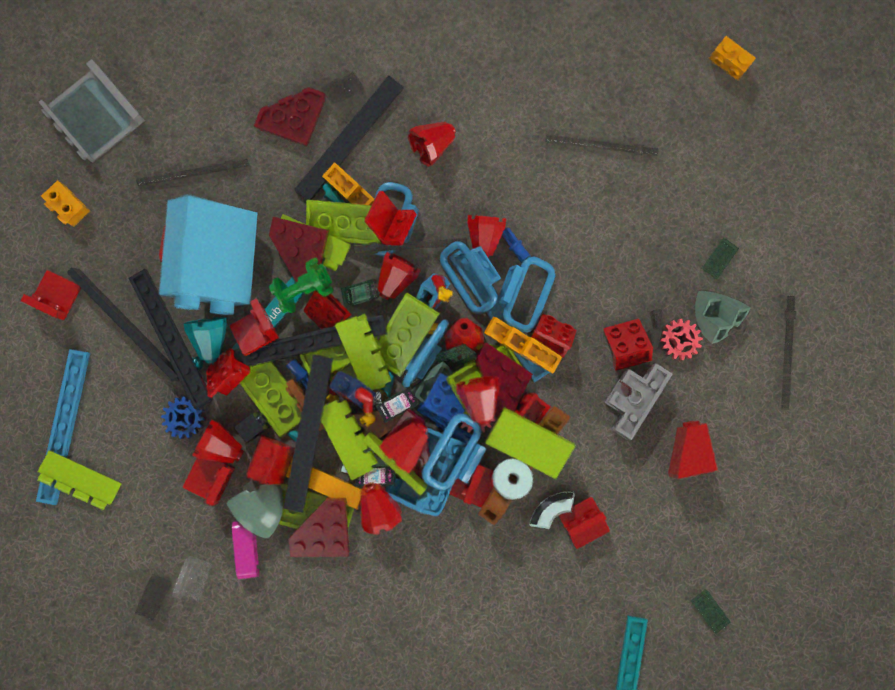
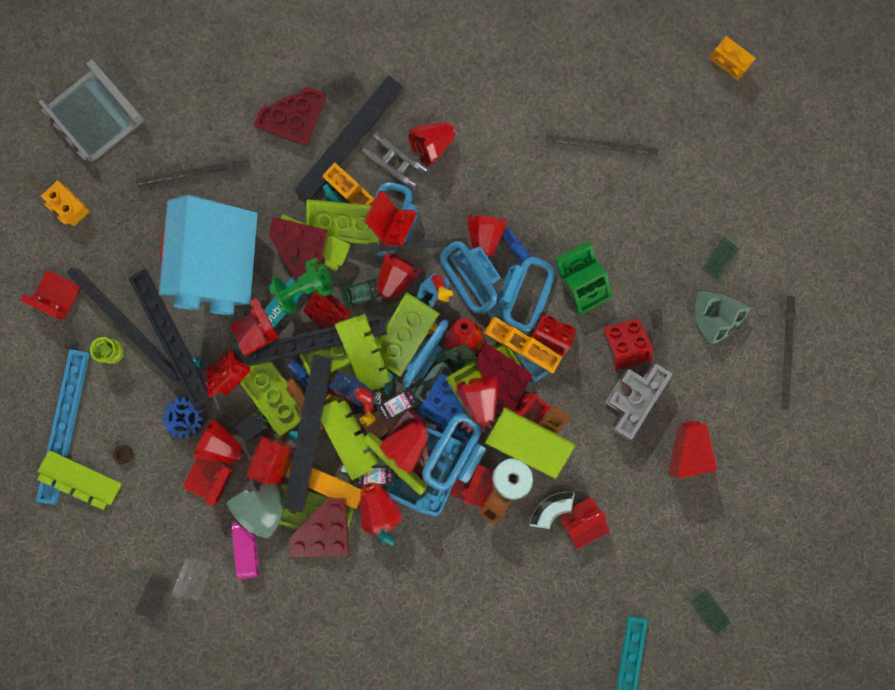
(106, 350): none -> lime wheel
(123, 454): none -> dark brown tile
(207, 337): teal cone -> none
(384, 537): none -> teal bar
(393, 150): none -> flat silver piece
(584, 277): none -> green bracket
(688, 341): coral gear -> none

